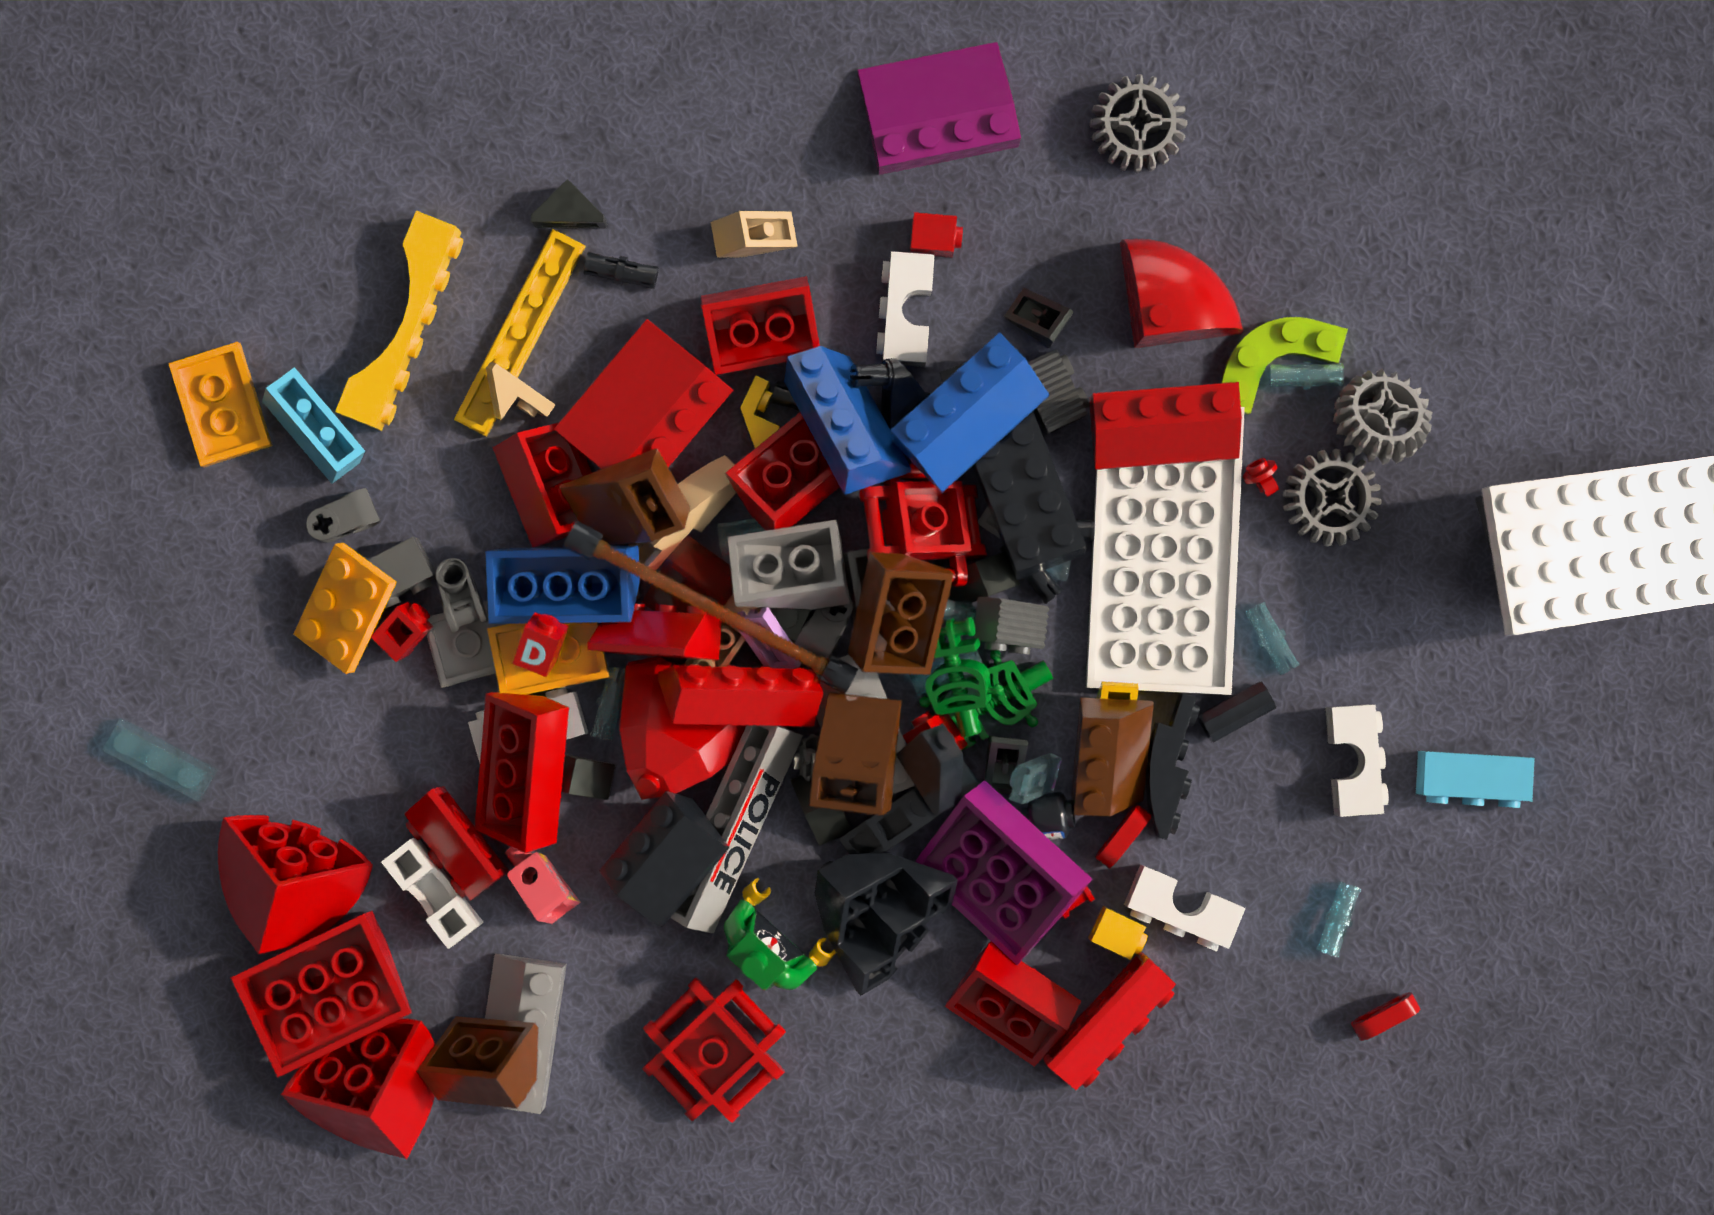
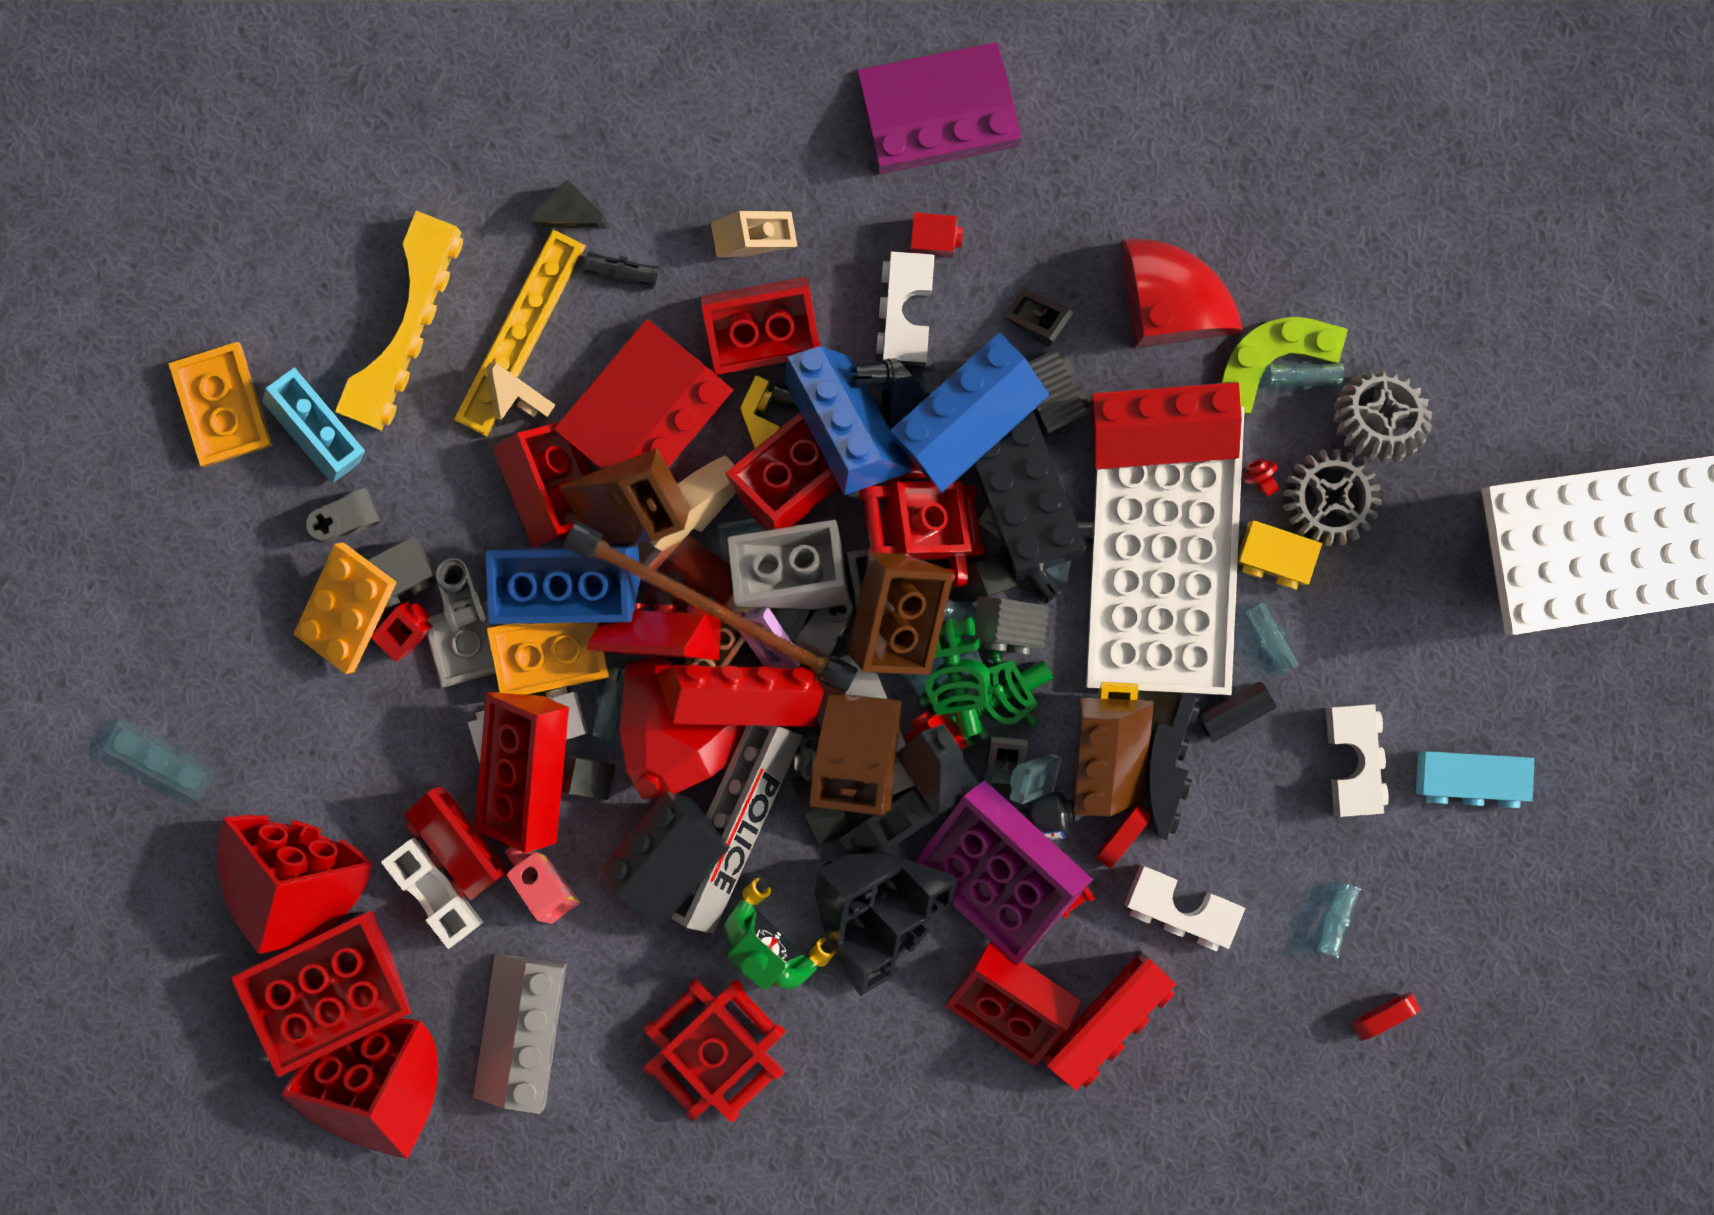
(483, 1062): reddish brown slope -> none
(540, 644): red brick -> none
(1118, 933): yellow brick -> none
(1153, 123): light grey gear -> none
(1278, 554): none -> yellow brick

